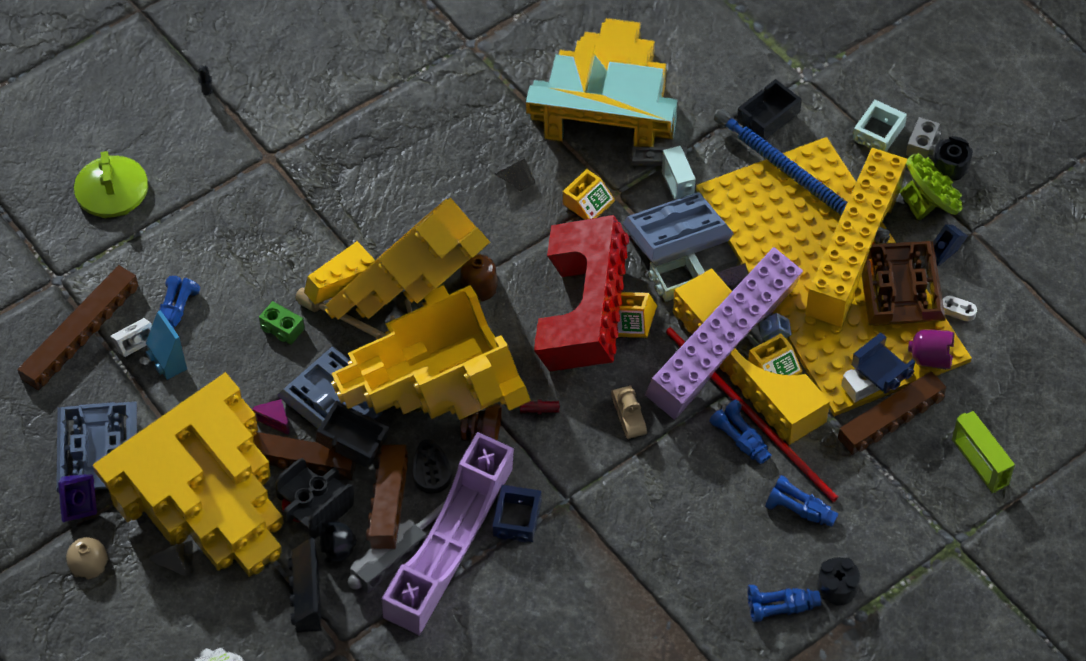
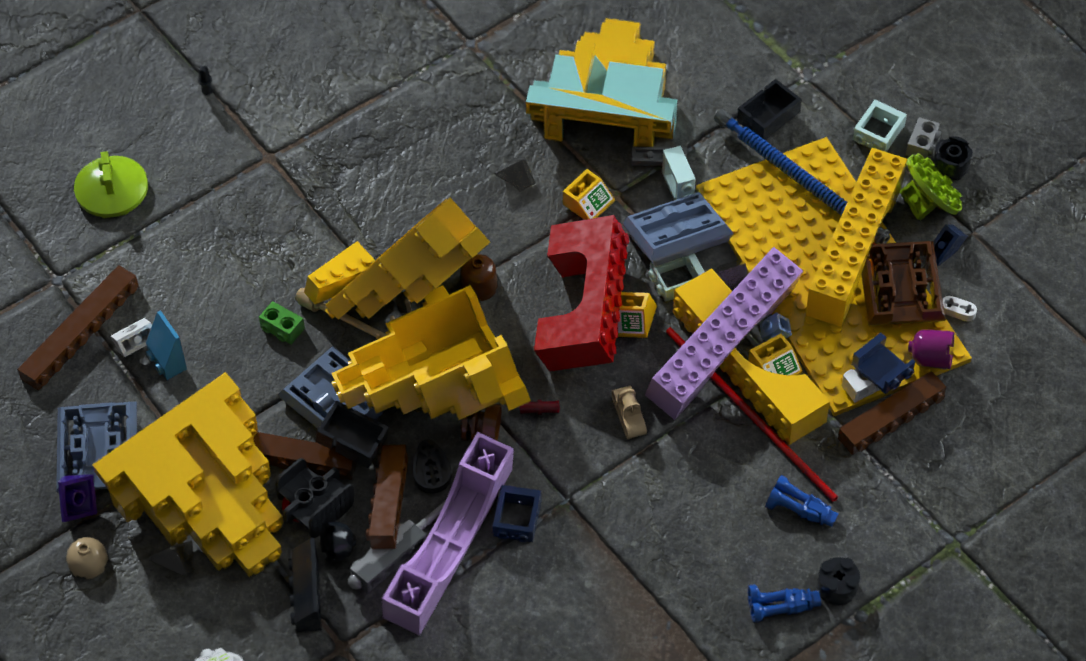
(186, 288): blue piece -> none
(272, 415): magenta slope -> none
(750, 441): blue piece -> none
(983, 451): lime window -> none

